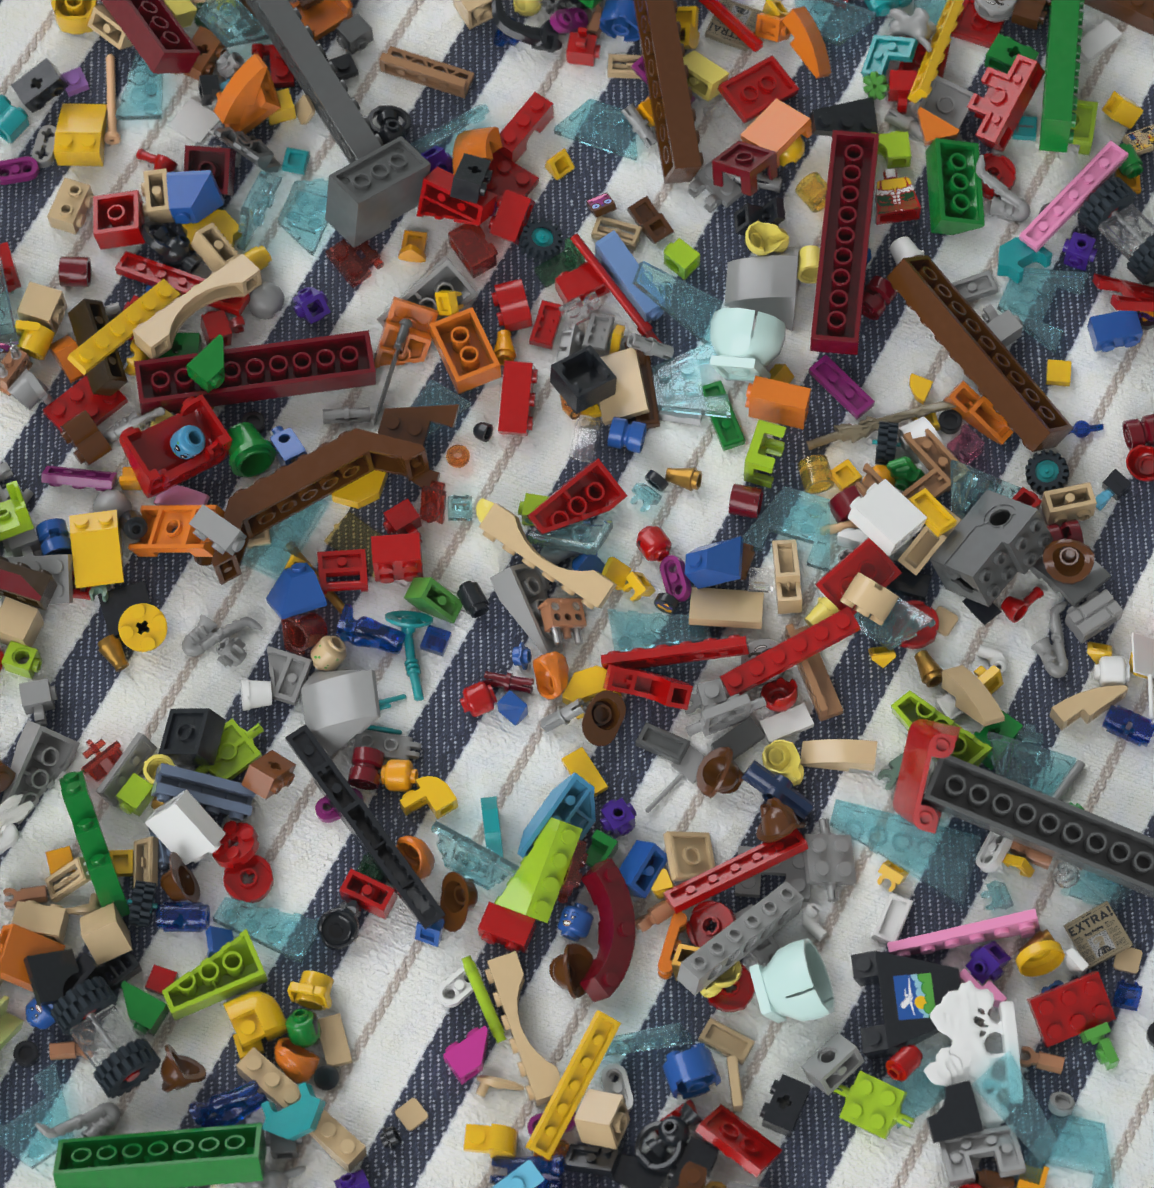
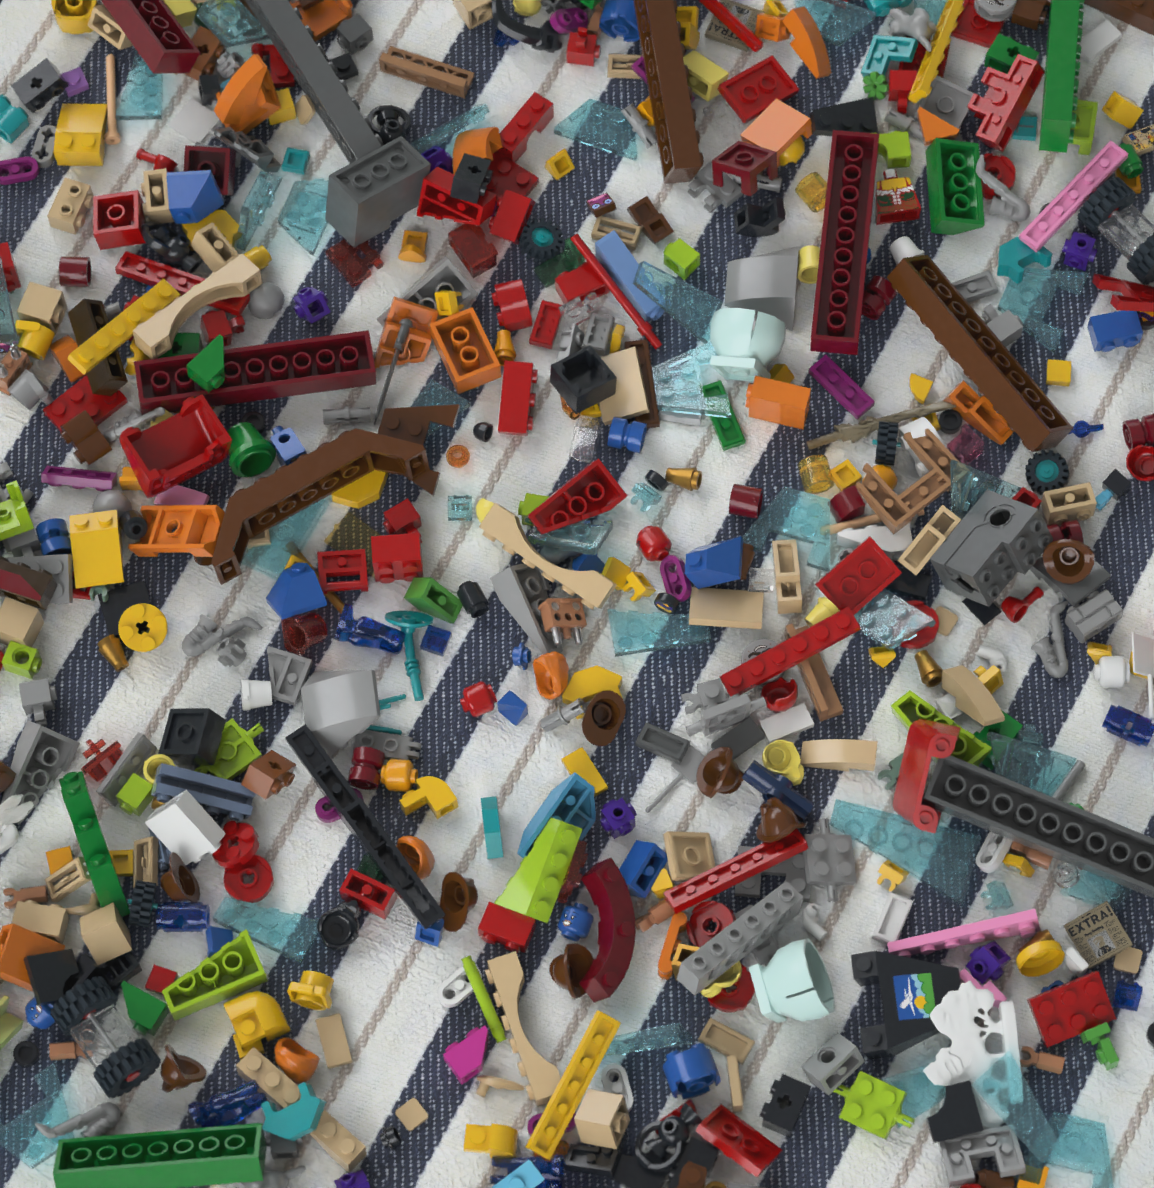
(187, 442): dark azure head -> none
(218, 530): light grey brick -> none
(303, 1028): green head -> none
(326, 1077): black piece -> none
(328, 653): tan head -> none
(433, 502): clear red hips -> none
(472, 859): clear light blue wing -> none
(509, 682): dark red pin -> none
(601, 848): green panel -> none
(648, 685): red arch -> none
(650, 346): light grey pin -> none
(684, 652): red plate -> none
(758, 448): lime panel -> none
(766, 238): light yellow hair -> none
(869, 598): tan brick -> none
(886, 516): white brick -> none
(904, 472): green piece -> none
(904, 1062): red brick -> none
(938, 518): yellow tile -> none
(1061, 1104): light grey tile -> none
(1087, 705): tan slope -> none

